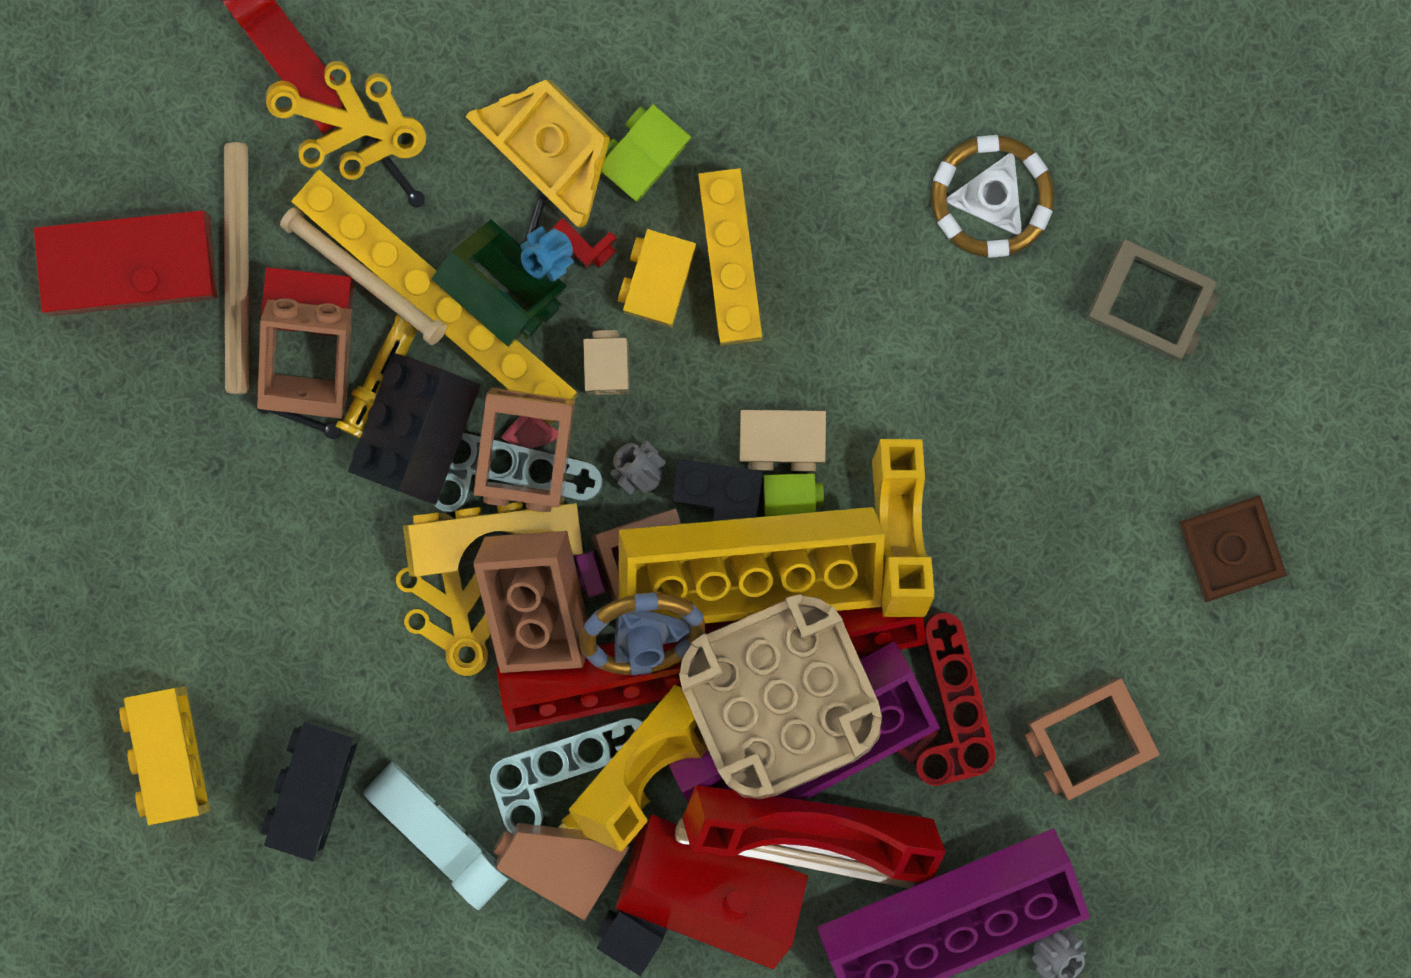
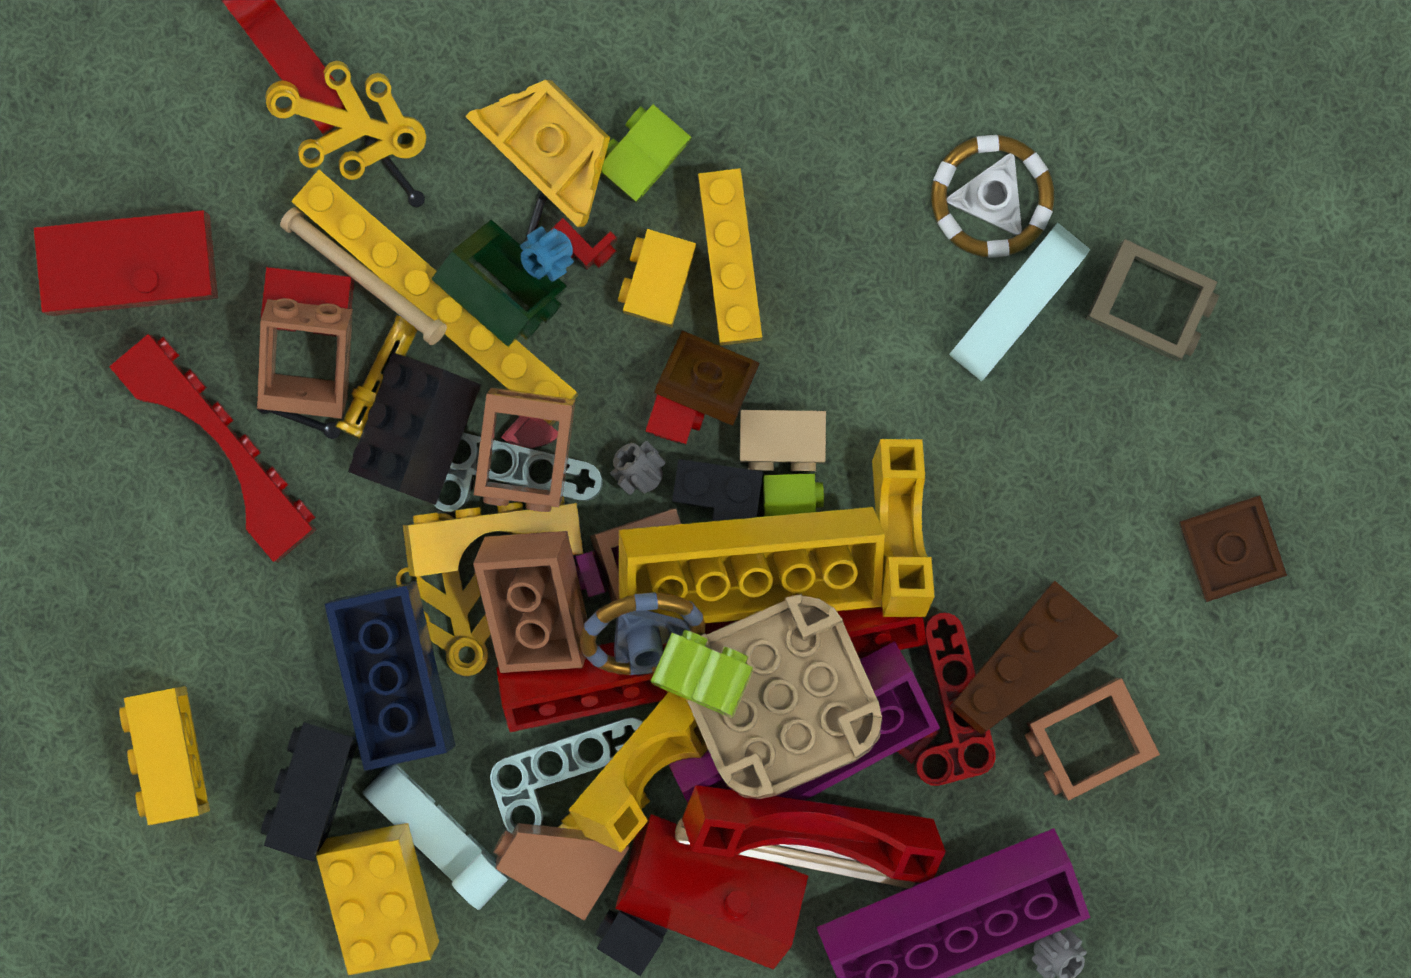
(236, 268): tan axle -> none
(271, 515): none -> red arch
(377, 899): none -> yellow brick
(390, 675): none -> dark blue brick
(606, 364): tan brick -> none
(673, 420): none -> red brick
(703, 674): none -> lime brick
(707, 377): none -> reddish brown tile
(1019, 302): none -> light aqua beam
(1039, 651): none -> reddish brown wing

